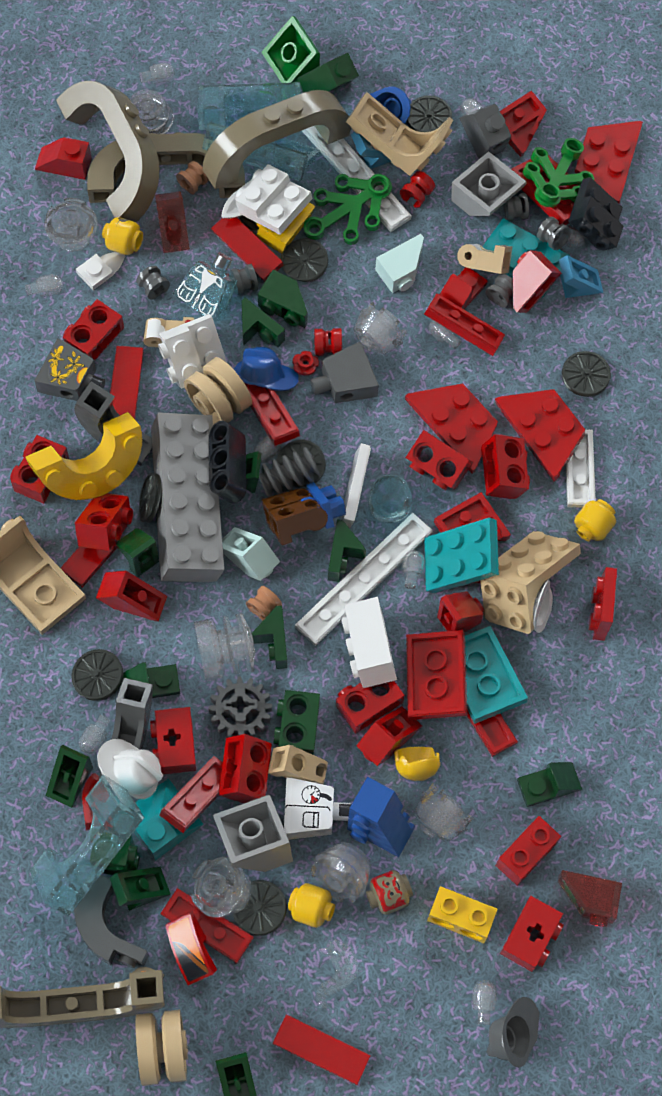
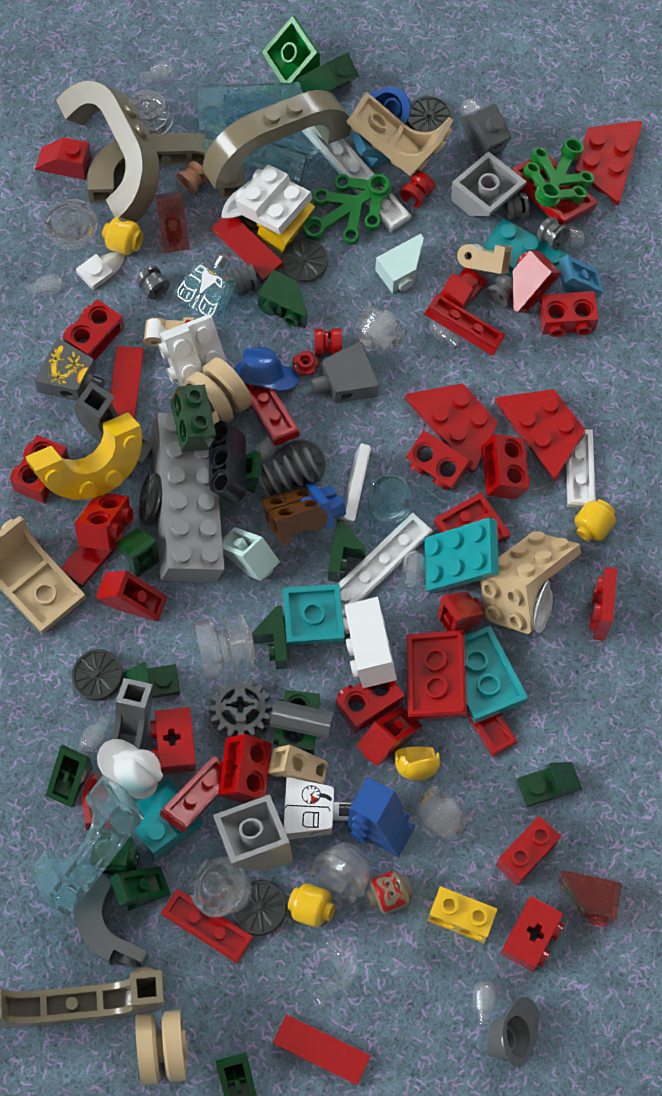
(188, 948): slope -> none
(193, 418): none -> dark green brick
(255, 321): dark green slope -> none
(263, 602): nougat wheel -> none
(301, 719): none -> dark grey axle
(313, 614): none -> teal plate
(523, 120): red wing -> none
(567, 308): none -> red brick
(586, 373): pearl dark grey wheel -> none
(596, 215): black plate -> none

